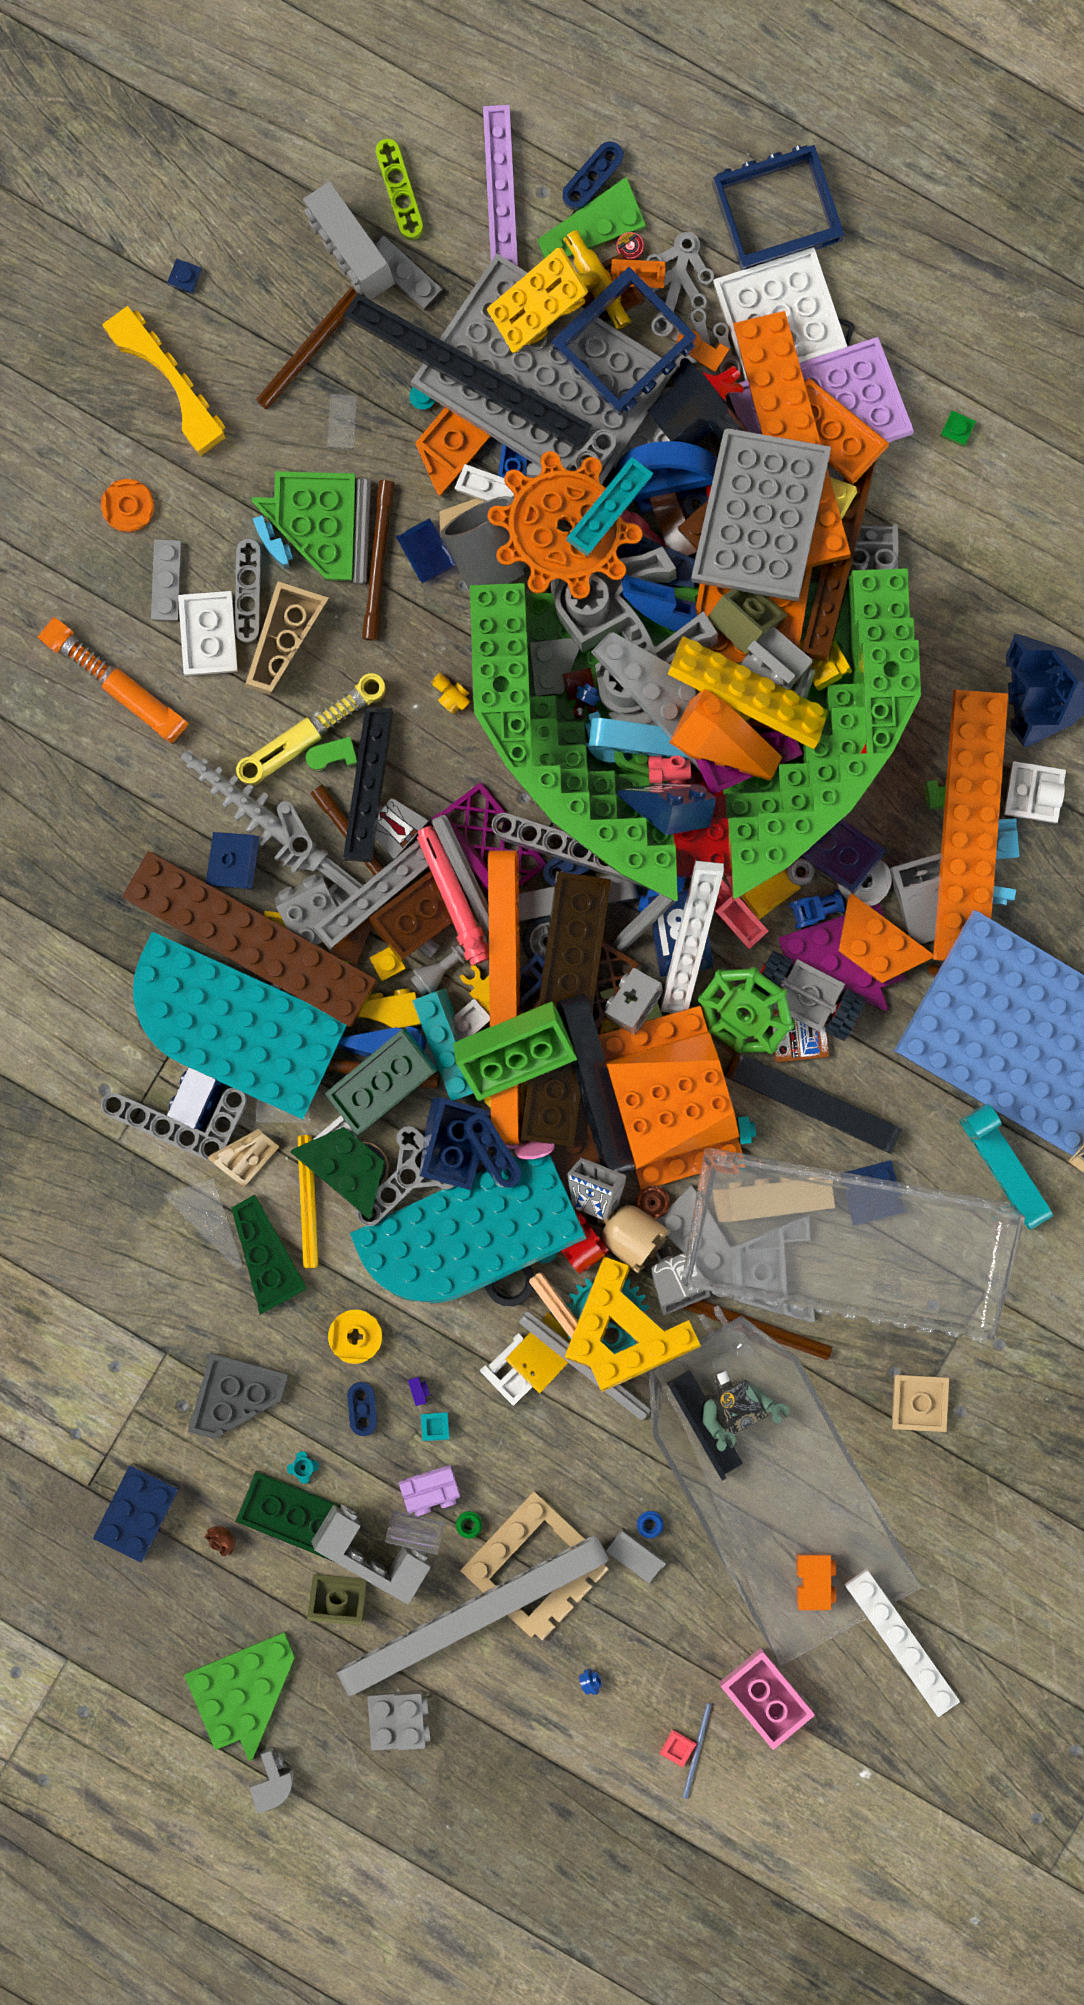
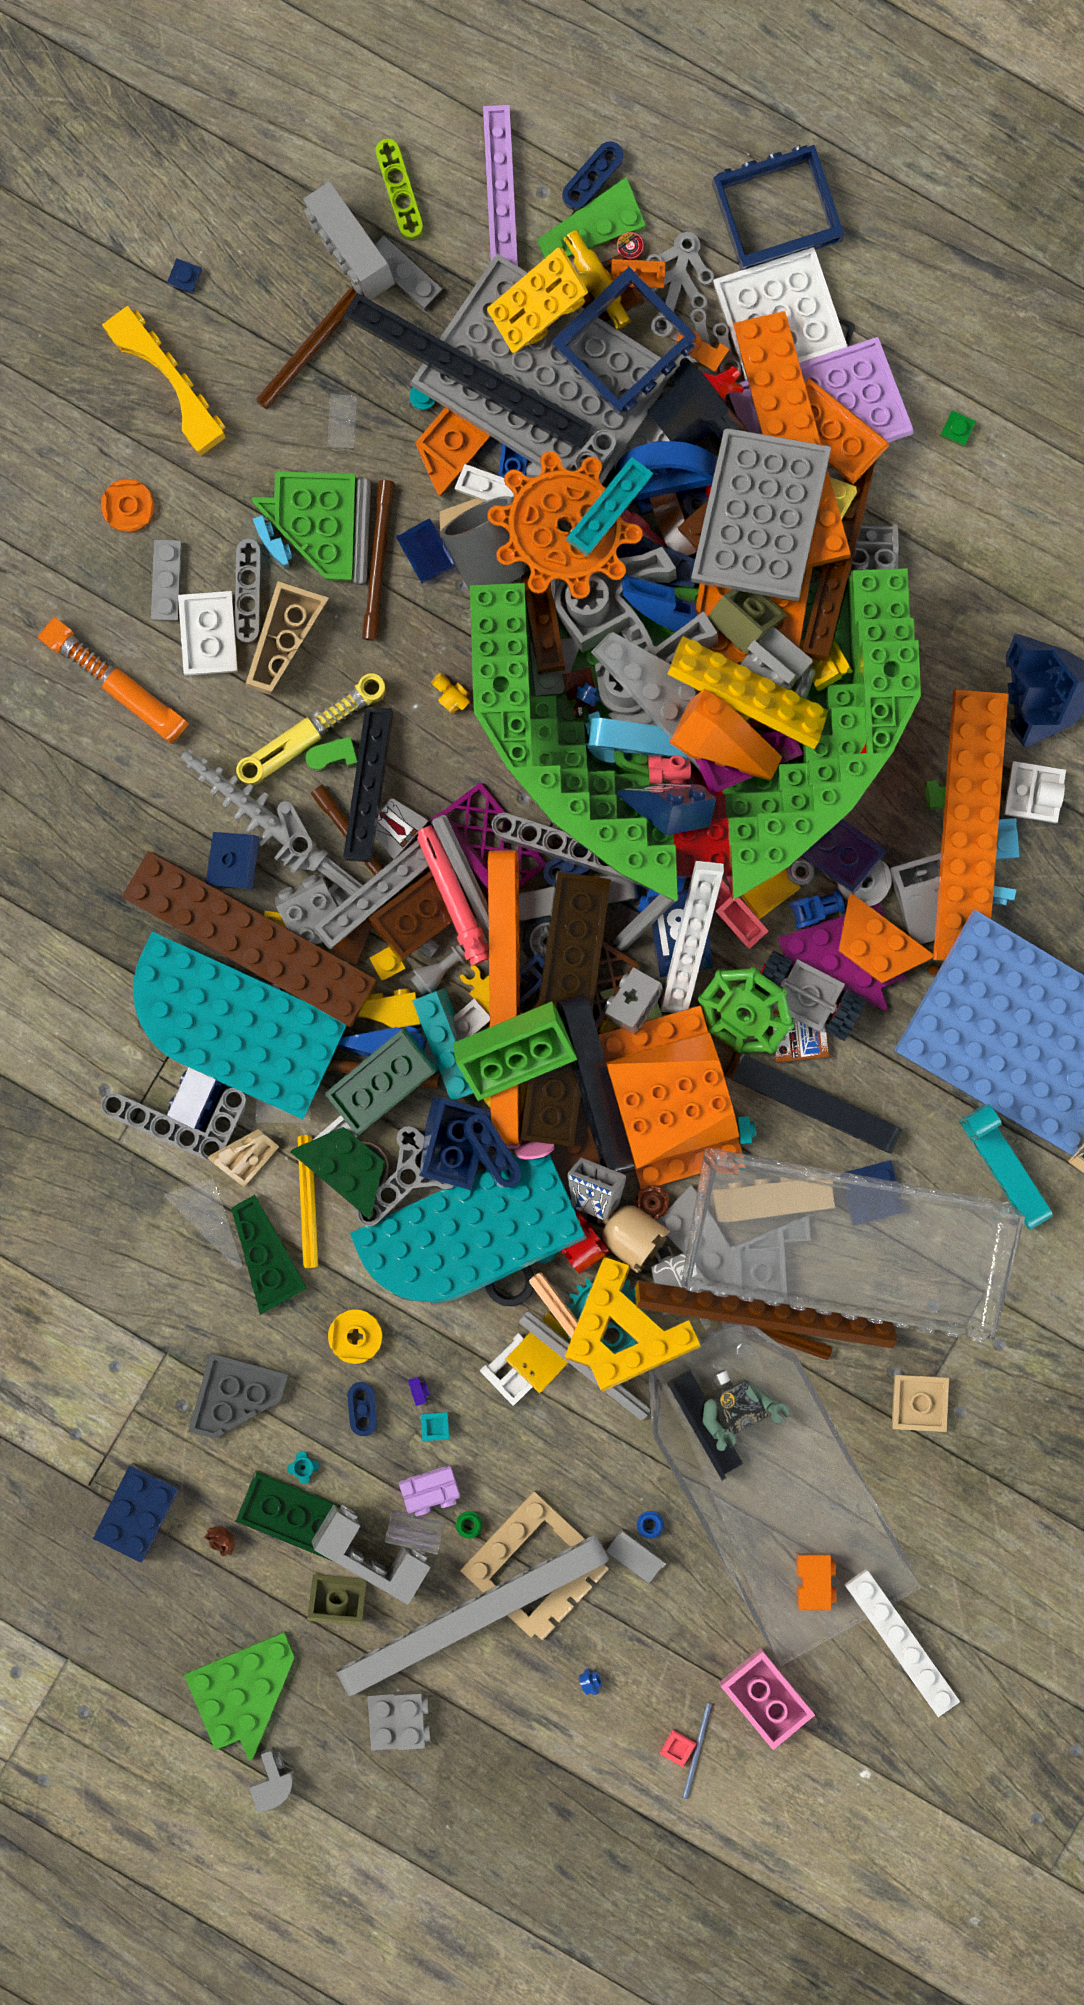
(544, 629): none -> reddish brown plate
(759, 1314): none -> reddish brown plate

